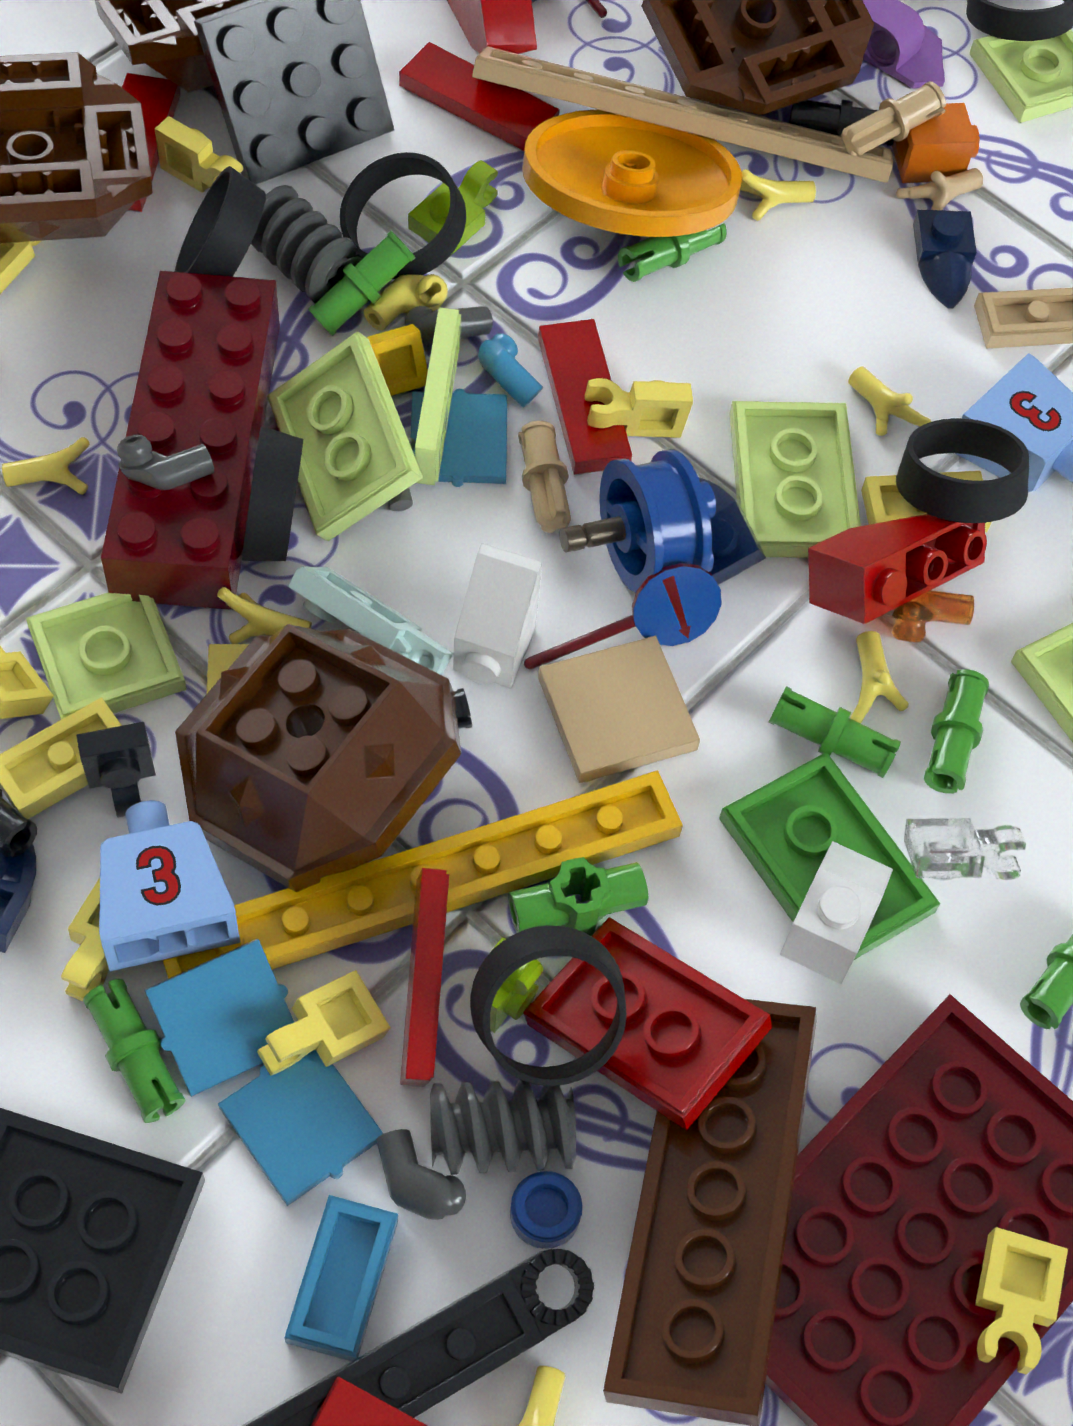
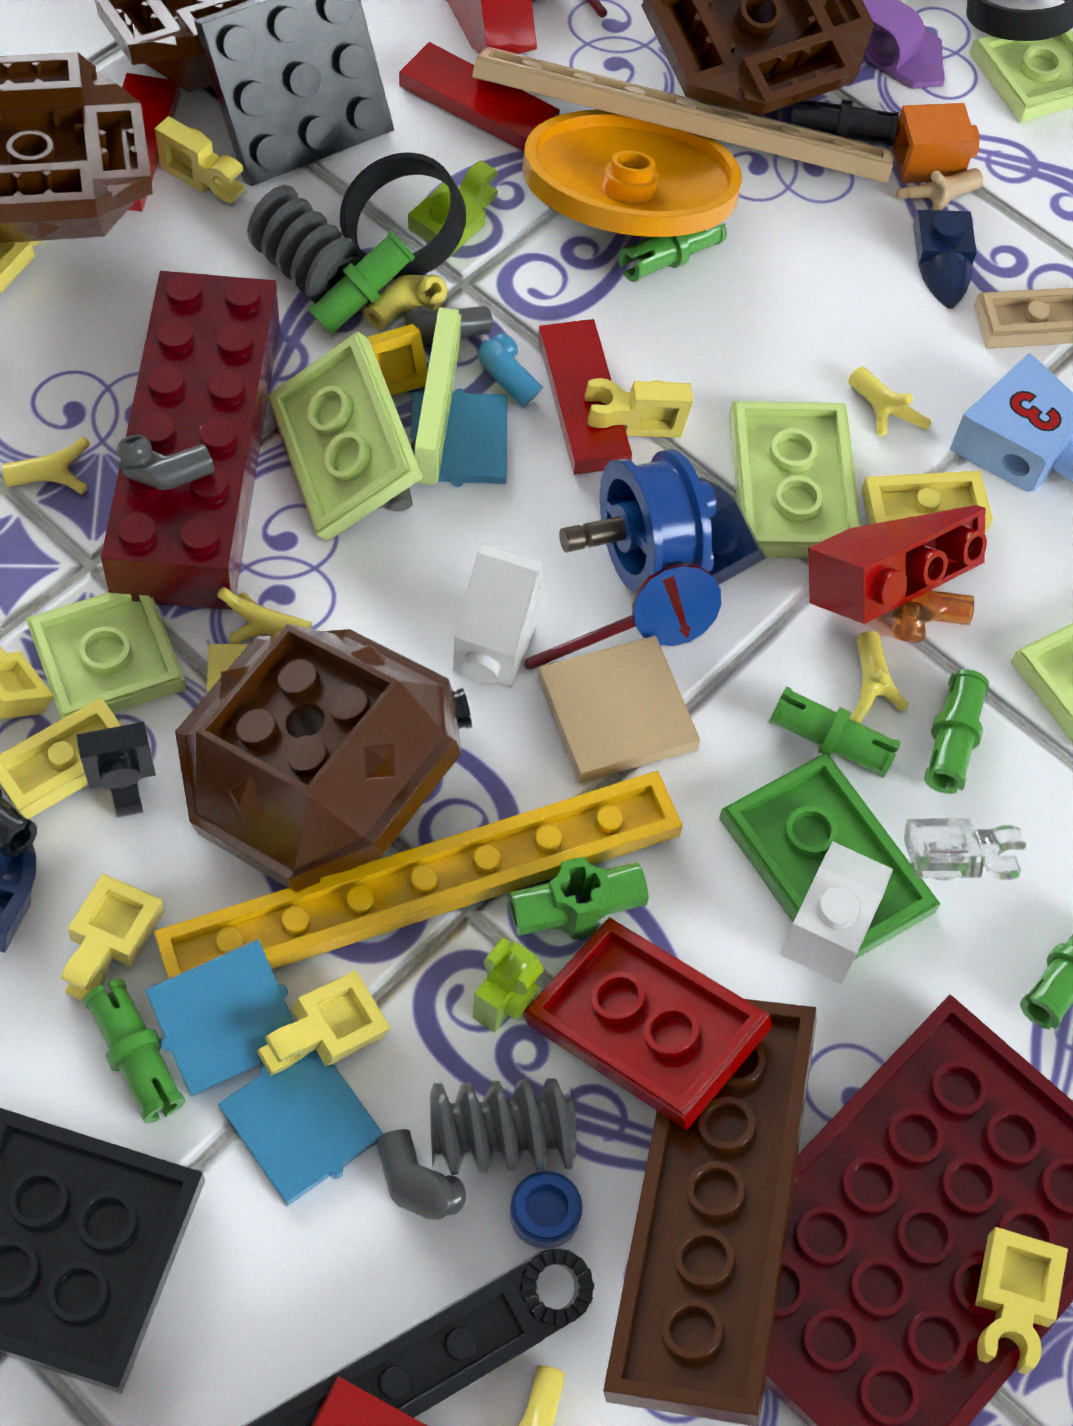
(161, 891): light blue torso -> none
(222, 226): black tyre -> none
(272, 496): black tyre -> none
(336, 598): light aqua hinge -> none
(341, 1278): dark azure tile -> none
(424, 978): red tile -> none
(529, 946): black tyre -> none
(545, 475): tan axle -> none
(776, 192): light yellow bar -> none
(894, 119): tan axle -> none
(958, 498): black tyre -> none

